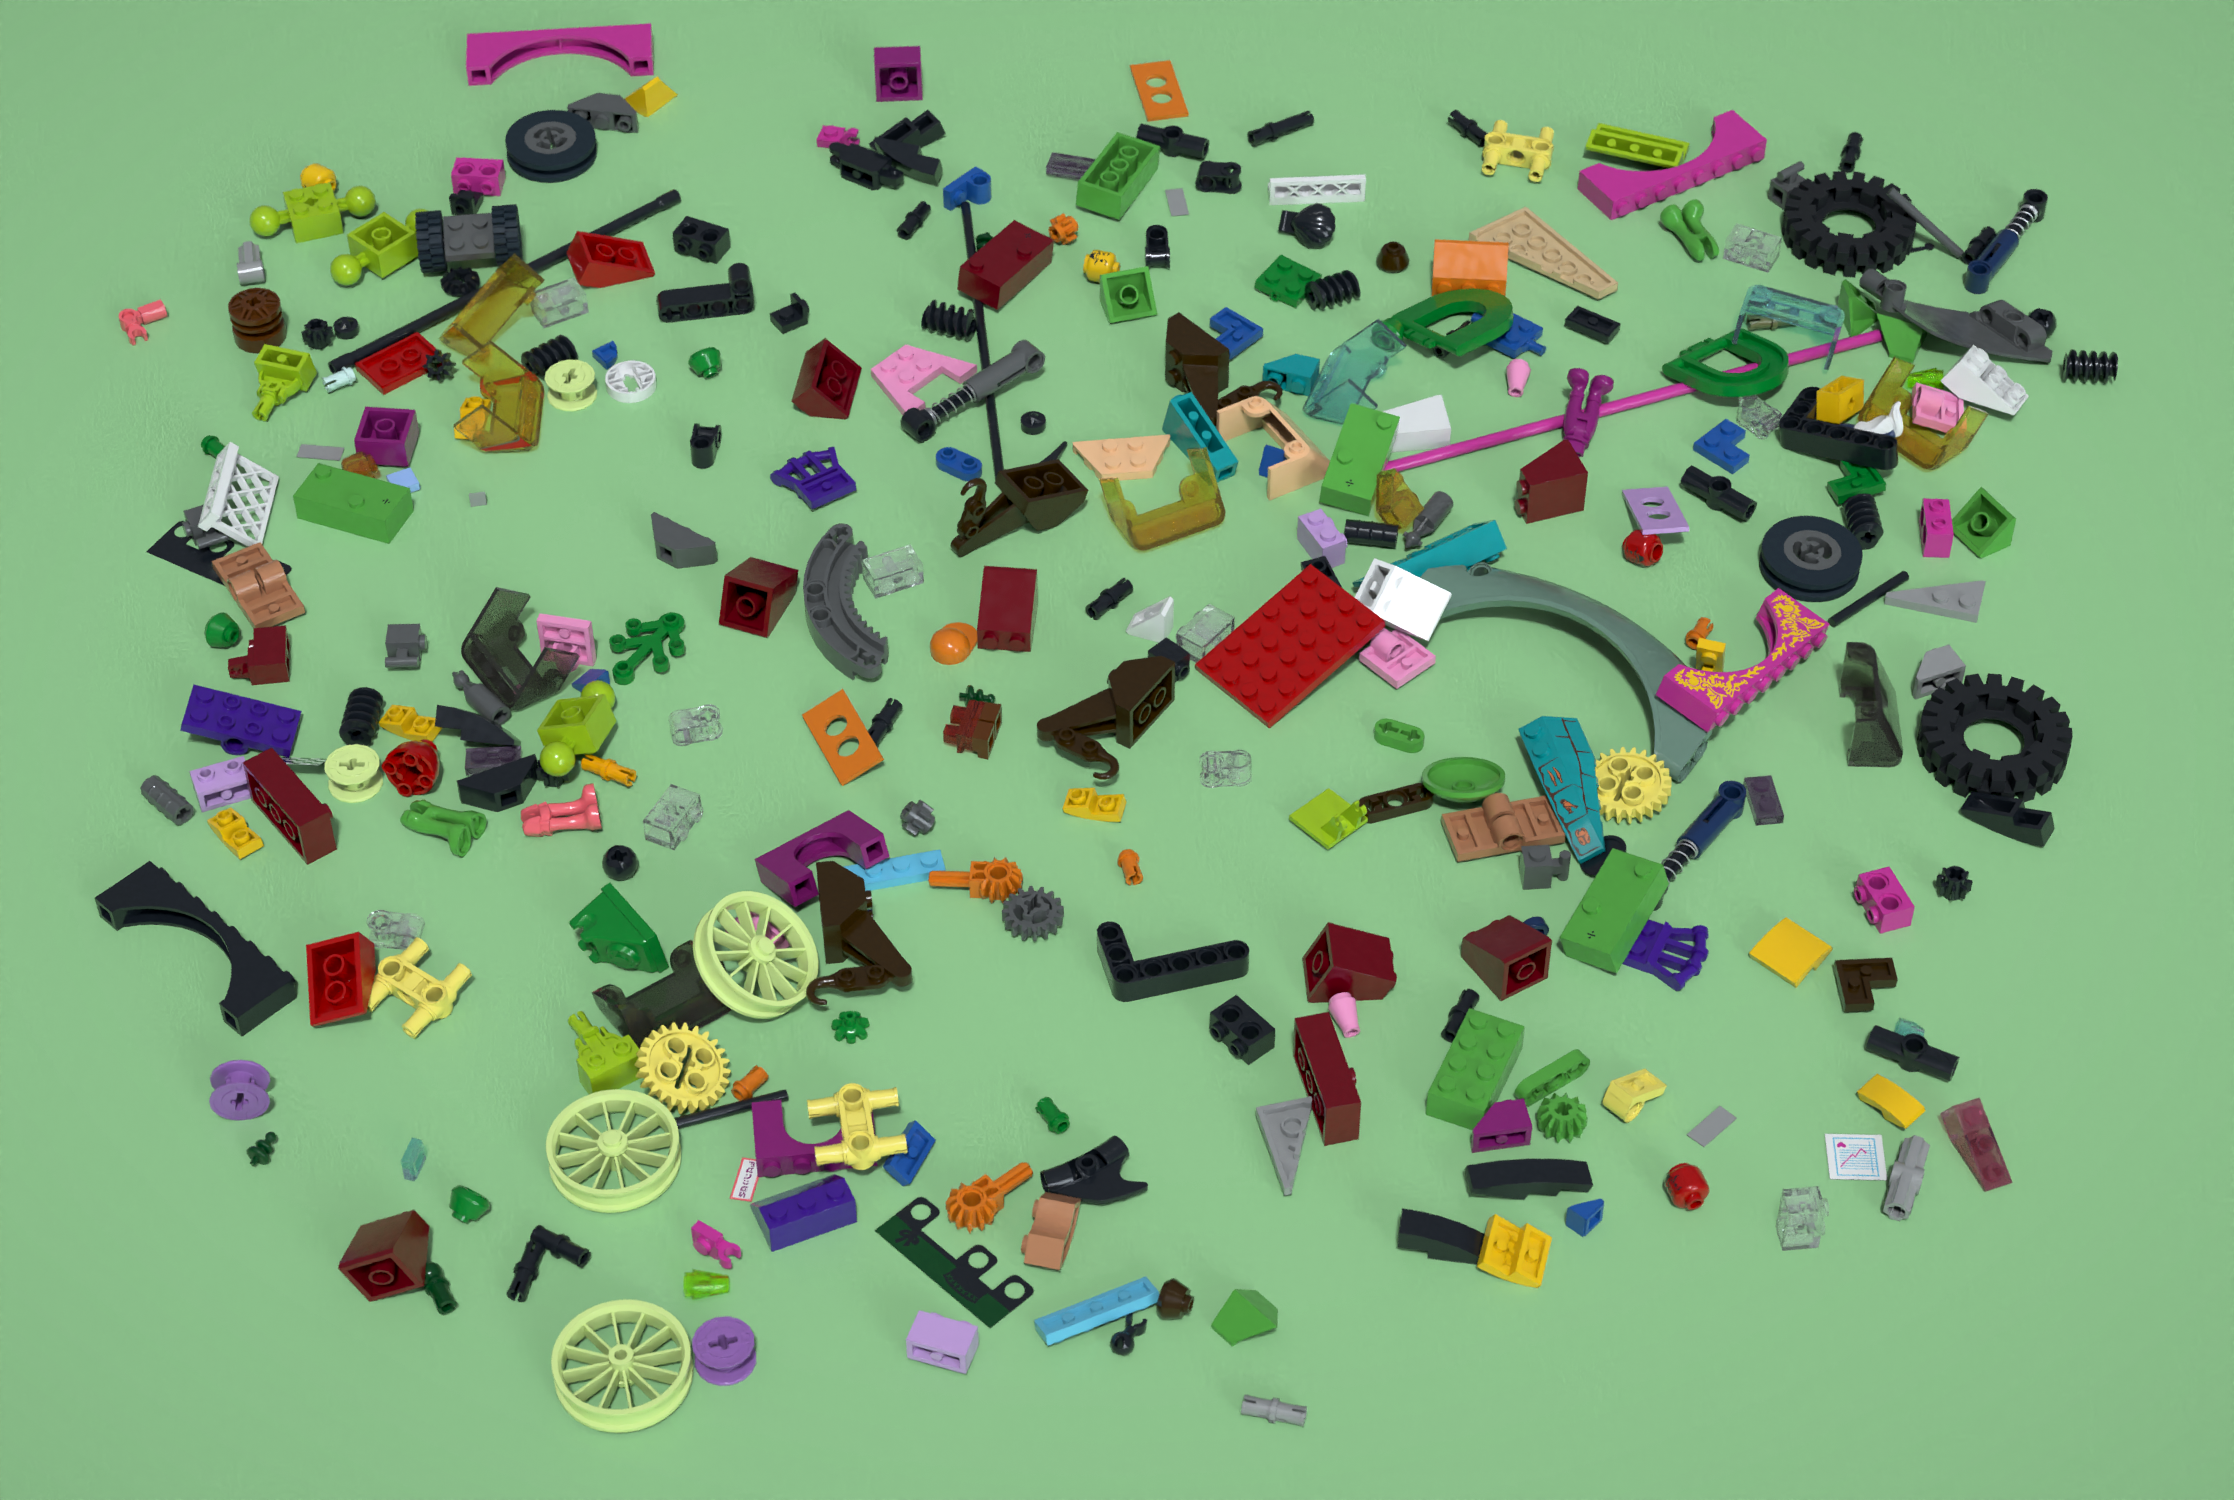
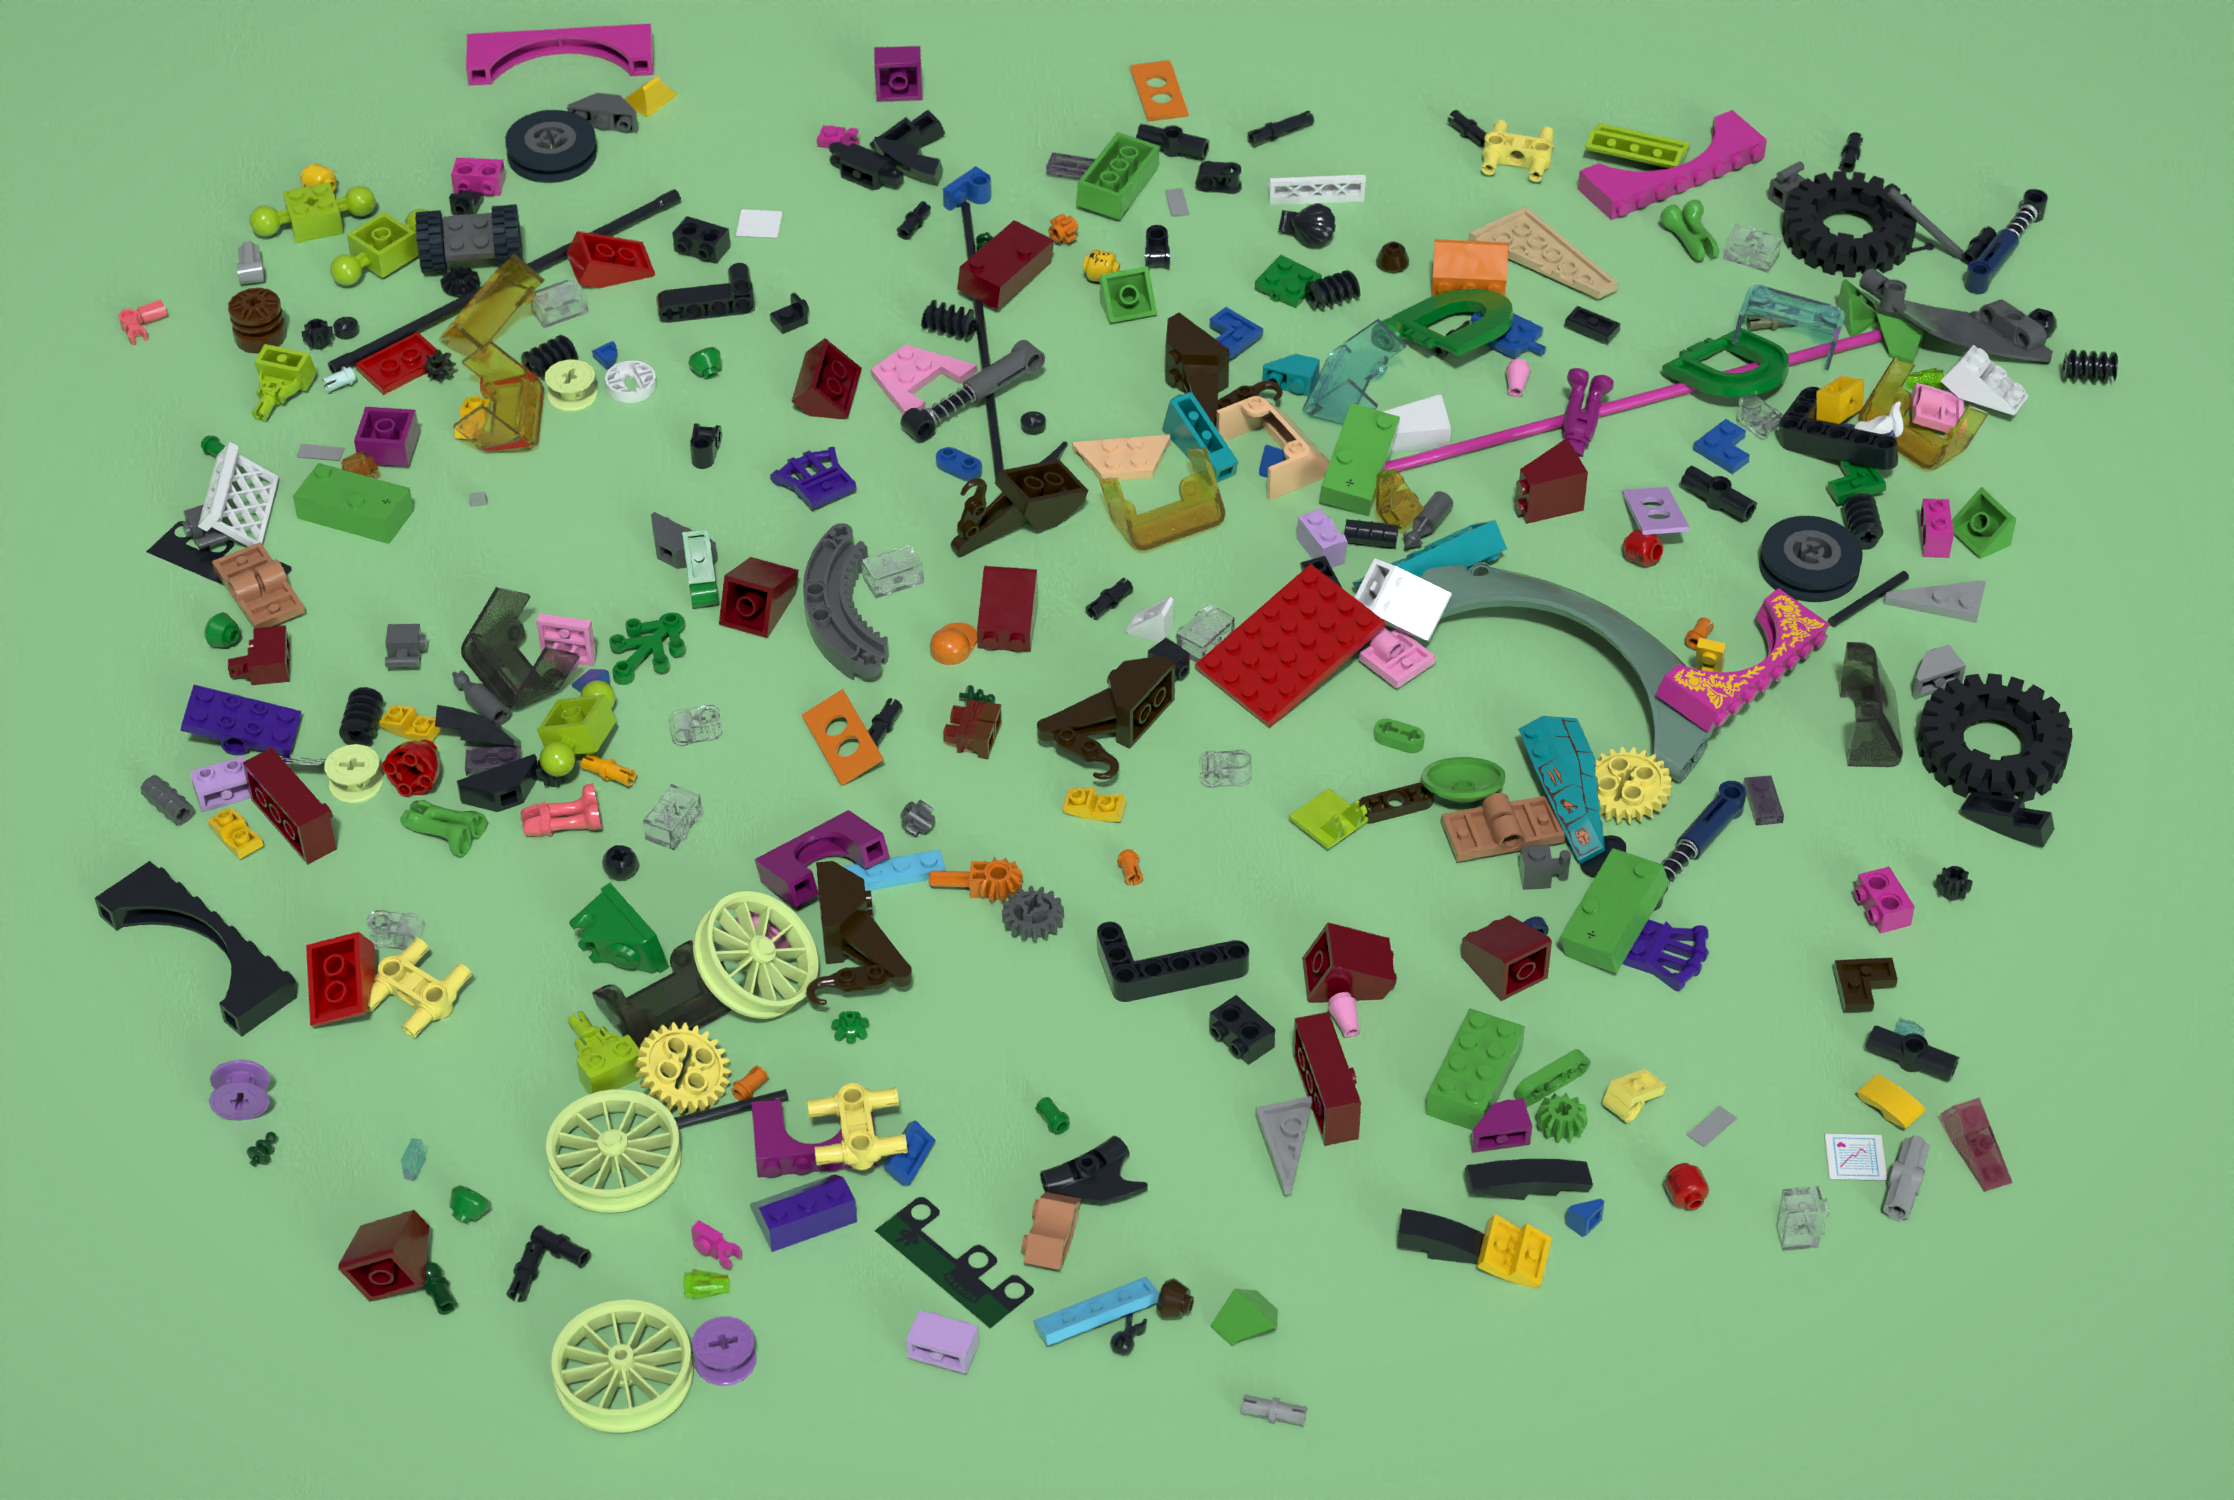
(404, 478): light blue tile -> none
(700, 568): none -> plate
(745, 1181): white sticker -> none
(759, 223): none -> white sticker
(979, 1202): orange gear -> none
(1467, 1000): black pin -> none
(1790, 951): yellow slope -> none

